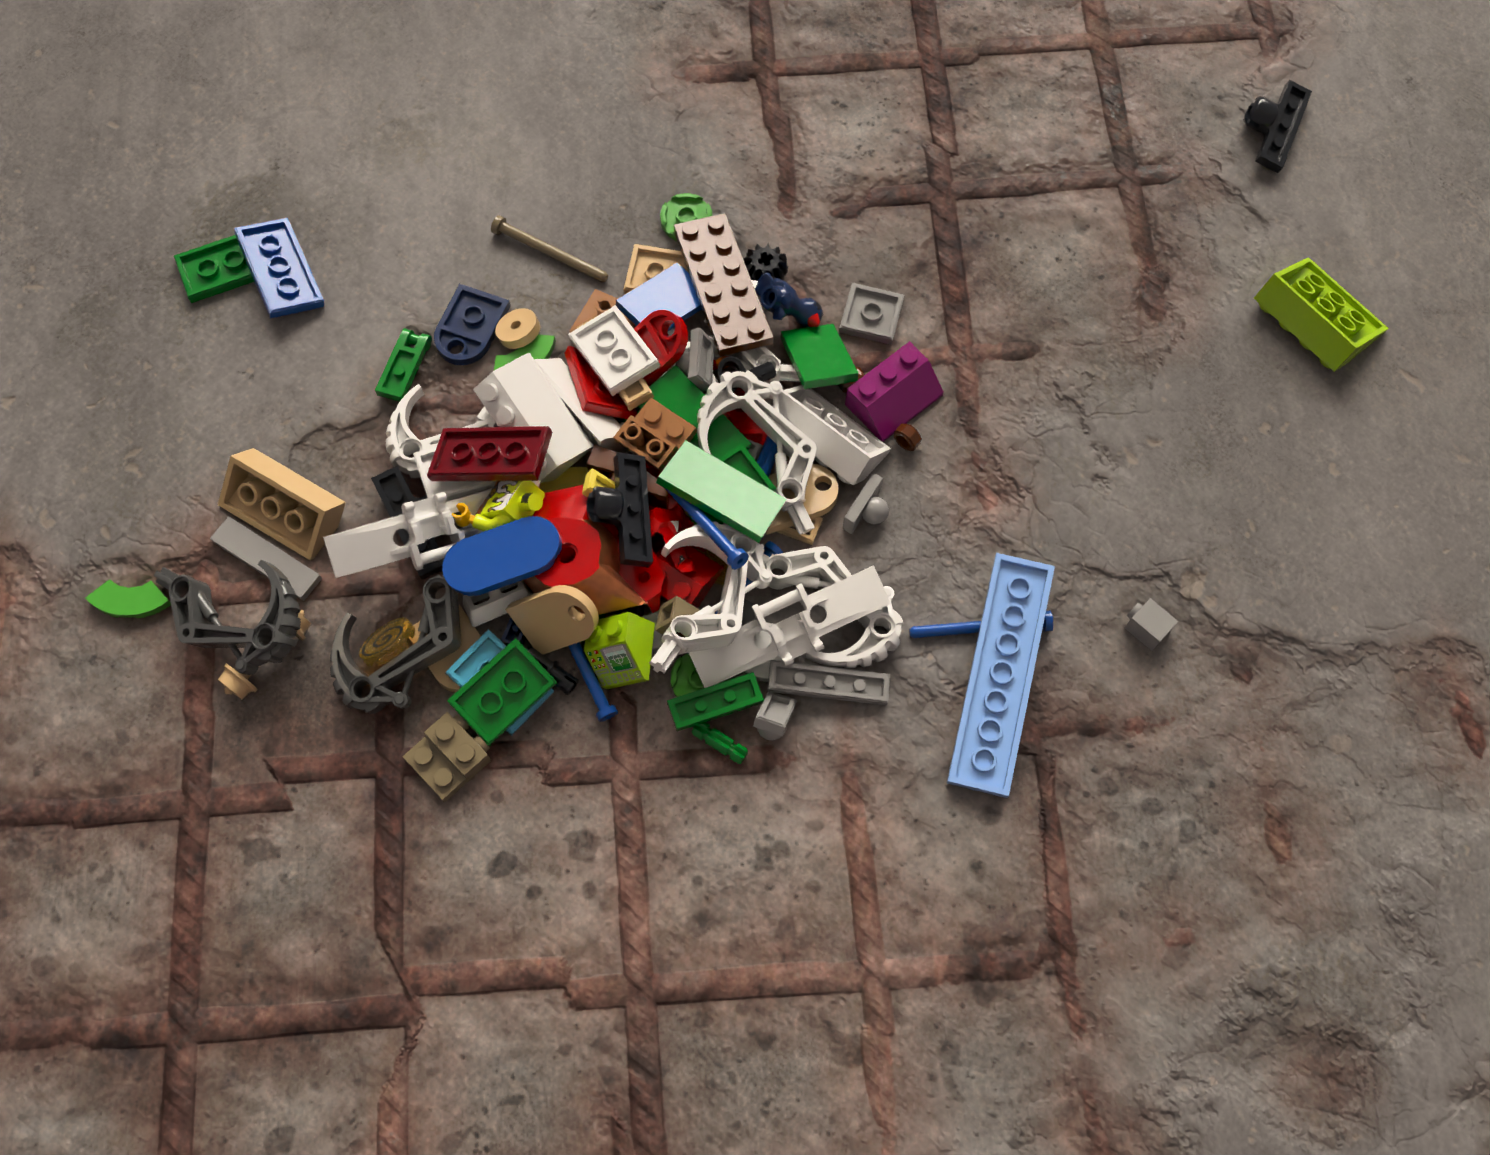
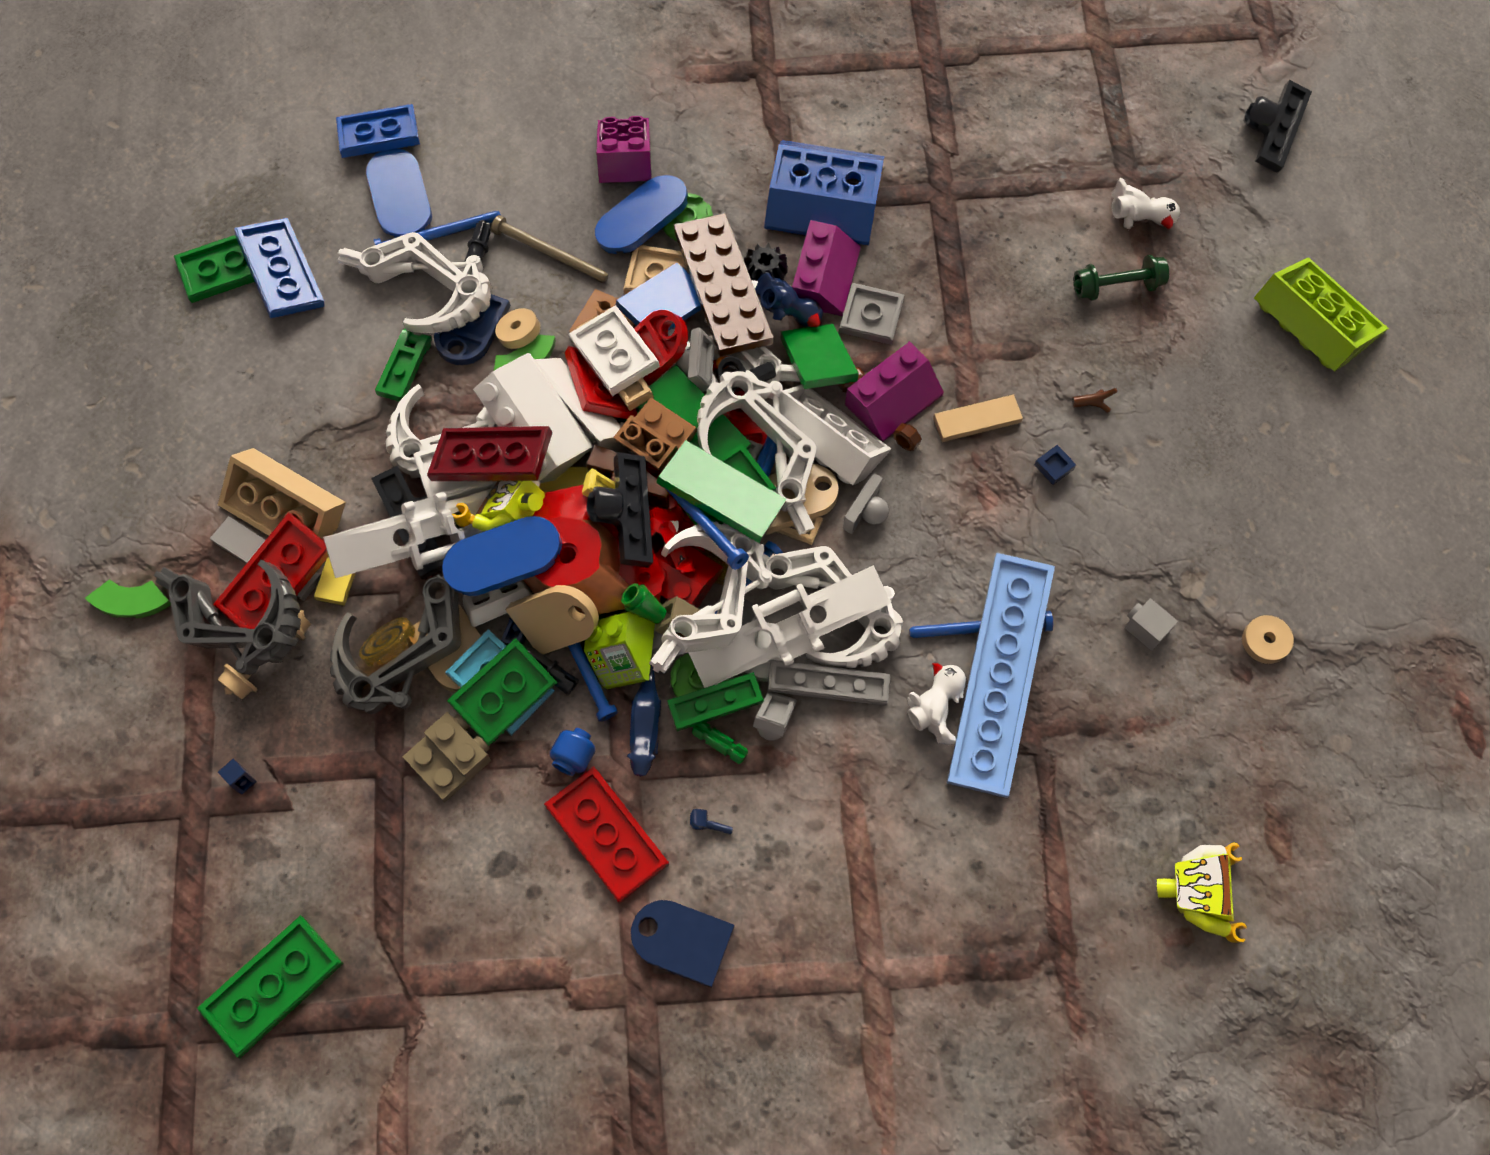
(237, 776): none -> dark blue piece
(270, 986): none -> green tile
(293, 551): none -> red tile
(333, 589): none -> light yellow tile
(377, 130): none -> blue tile
(398, 192): none -> tile
(412, 253): none -> white piece
(453, 227): none -> blue bar
(478, 243): none -> black axle
(572, 751): none -> blue head
(606, 834): none -> red tile
(623, 149): none -> magenta slope
(641, 214): none -> tile
(643, 603): none -> green cone
(644, 727): none -> dark blue animal
(684, 942): none -> dark blue tile
(700, 821): none -> dark blue hand
(823, 191): none -> blue slope
(826, 267): none -> magenta slope
(932, 706): none -> white animal
(977, 418): none -> tan tile
(1055, 464): none -> dark blue plate
(1095, 399): none -> reddish brown bar
(1137, 206): none -> white animal
(1153, 273): none -> dark green piece
(1205, 889): none -> torso
(1276, 630): none -> tan piece

